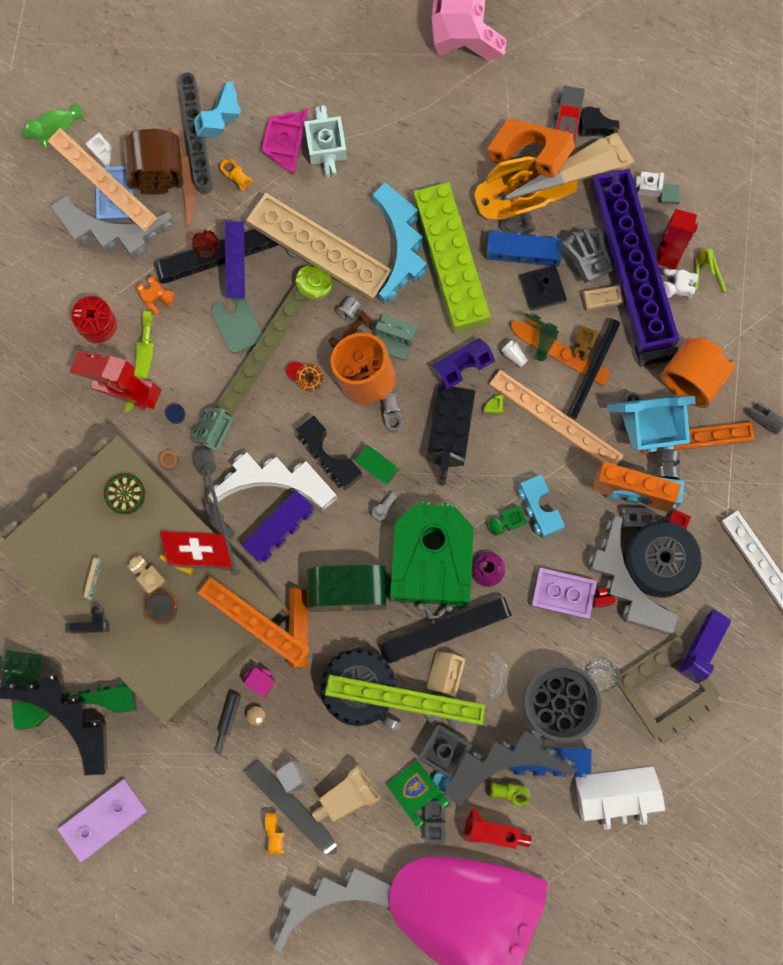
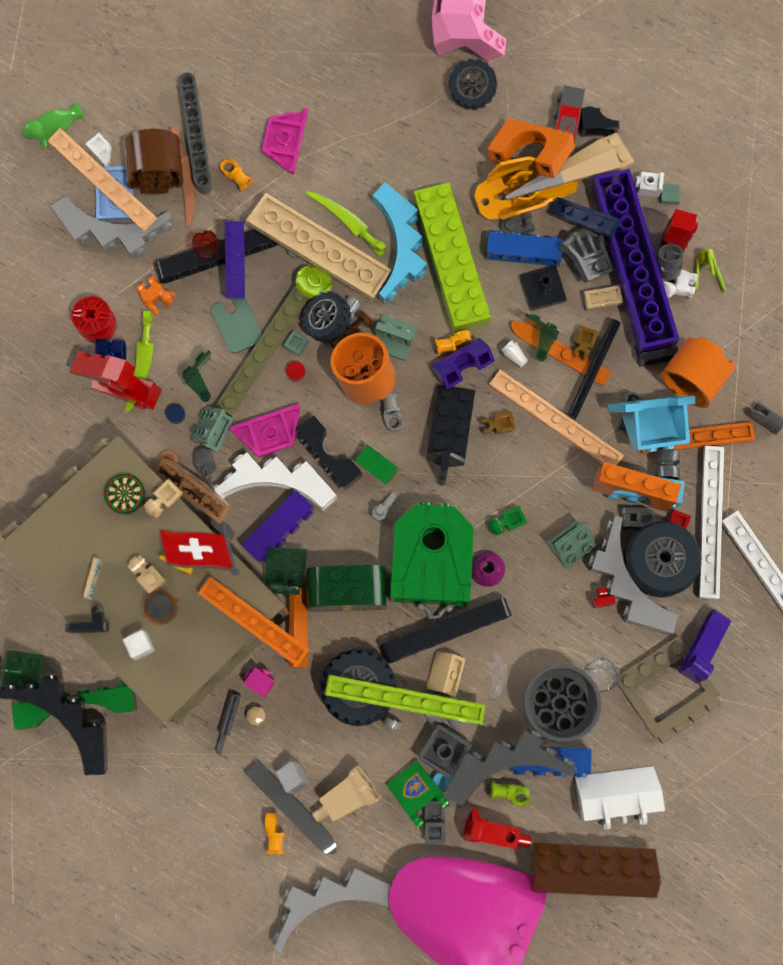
(102, 820): lavender plate -> none
(116, 348): none -> clear blue wheel
(138, 645): none -> white brick
(167, 495): none -> tan plate
(193, 378): none -> clear green plate
(193, 489): none -> medium nougat slope
(226, 110): medium azure arch -> none
(269, 432): none -> dark pink wing
(285, 570): none -> clear green plate
(295, 343): none -> sand green tile
(309, 377): clear orange piece -> none
(325, 140): light aqua brick -> none
(336, 320): none -> black wheel
(355, 225): none -> lime sword
(450, 344): none -> light orange connector
(484, 97): none -> black wheel
(494, 405): lime tile -> none
(501, 422): none -> pearl gold plate
(545, 522): medium azure arch -> none
(564, 593): lavender plate -> none
(572, 543): none -> sand green bracket
(584, 217): none -> dark blue tile
(595, 870): none -> reddish brown brick
(670, 261): none -> dark grey wheel
(711, 522): none -> white plate

